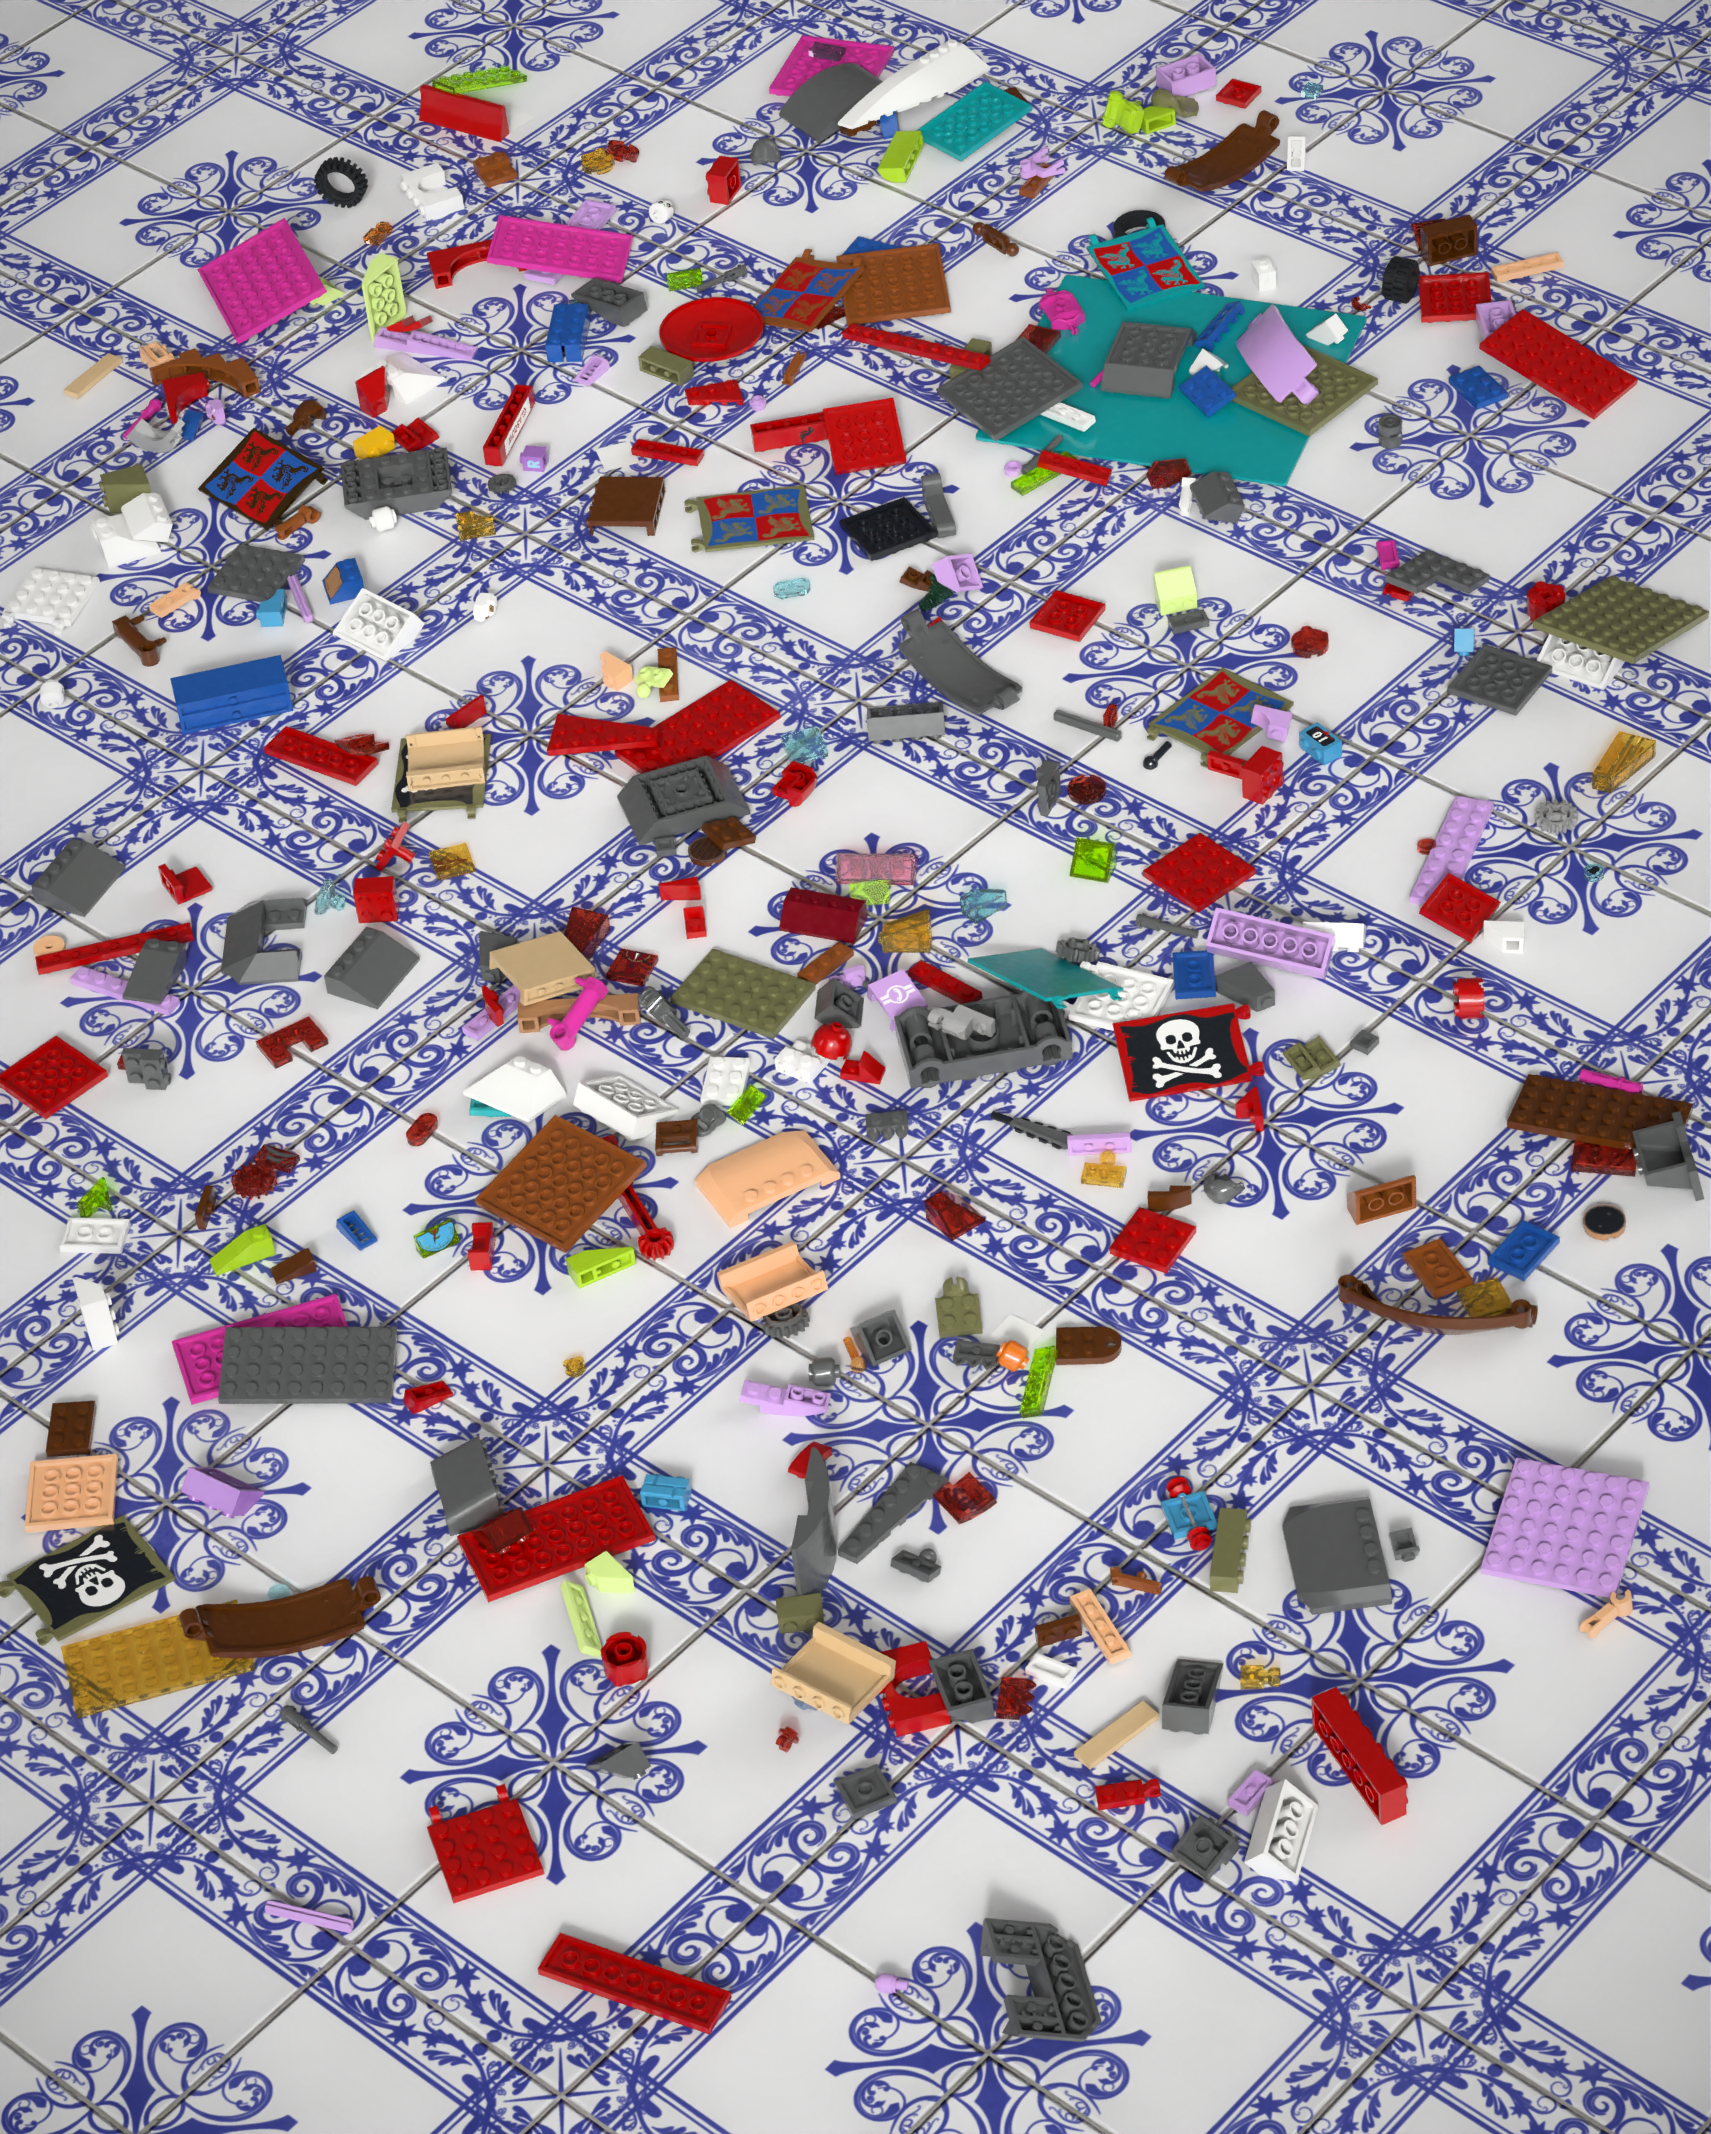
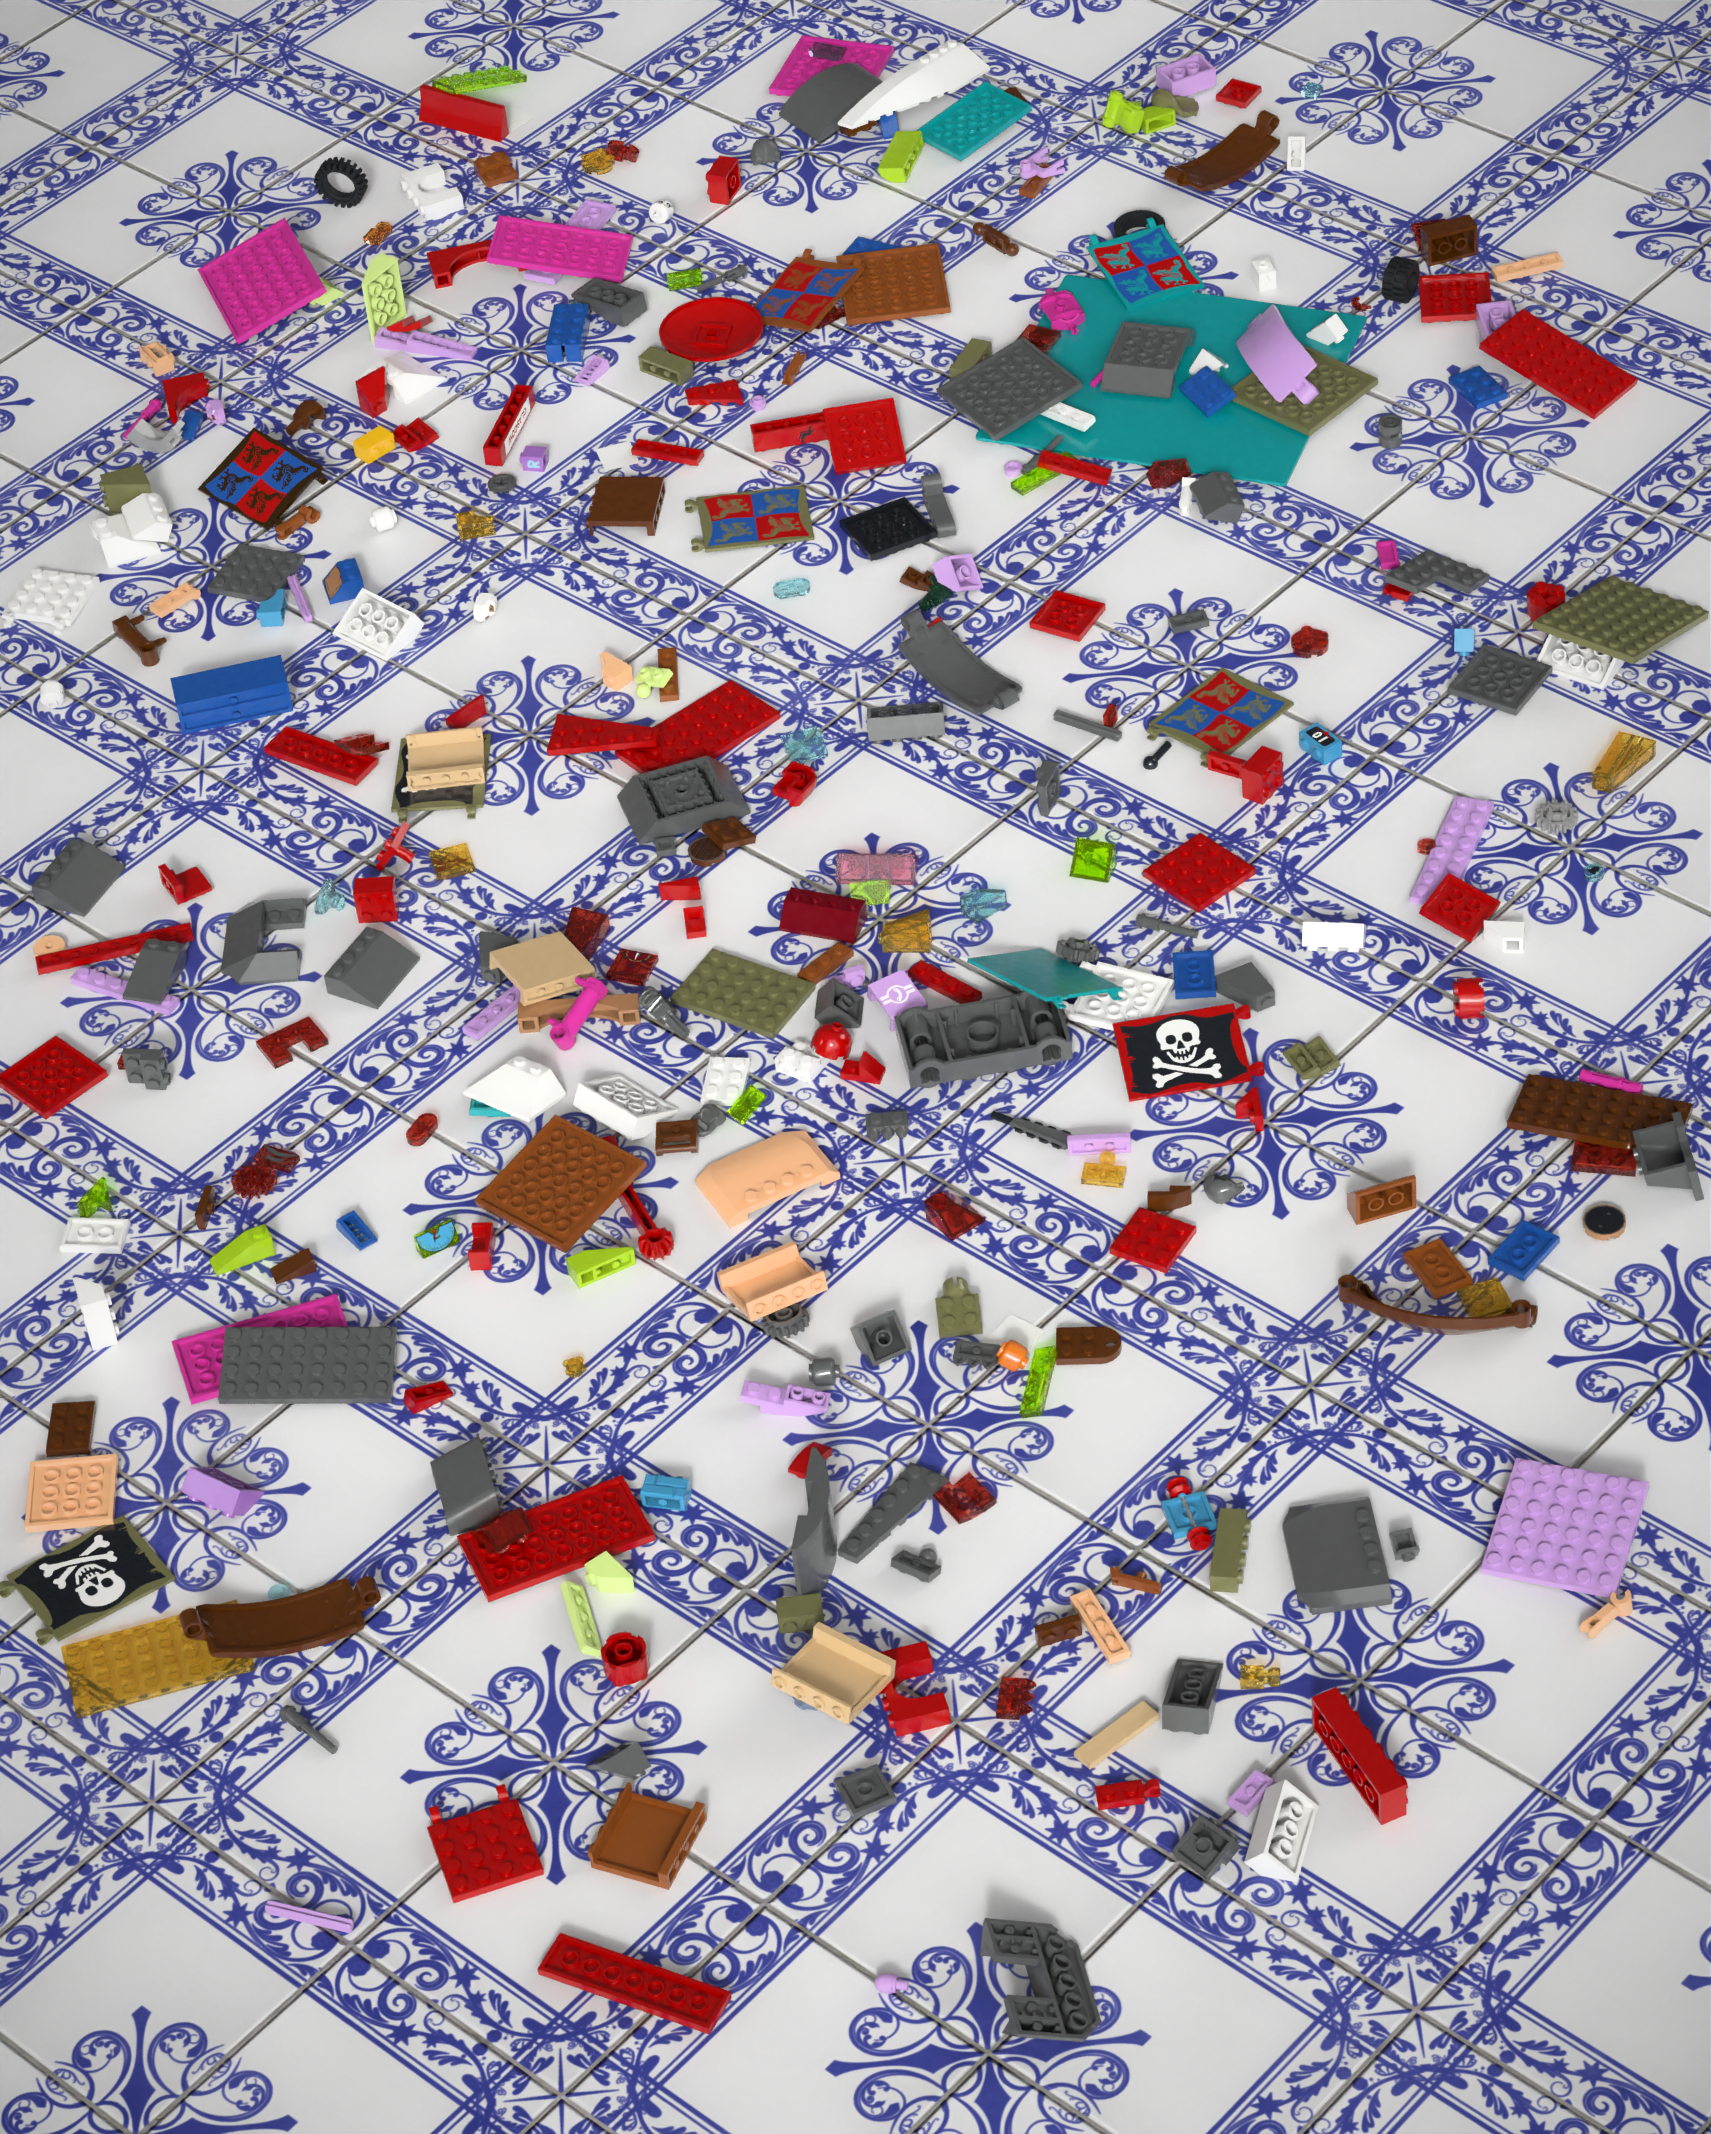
(92, 376): tan tile -> none
(233, 373): dark orange arch -> none
(400, 481): dark grey slope -> none
(492, 1007): red slope -> none
(646, 1838): none -> dark orange panel
(786, 1738): clear red plate -> none
(858, 1363): clear orange bar -> none
(916, 347): red plate -> none
(961, 1022): light grey plate -> none
(962, 1686): dark grey slope -> none
(1051, 1670): white tile -> none
(1086, 789): clear red tile -> none
(1175, 590): yellowish green slope -> none
(1219, 324): blue hinge -> none
(1270, 943): lavender brick -> none
(1272, 721): lavender arch -> none
(1364, 1042): dark grey plate -> none

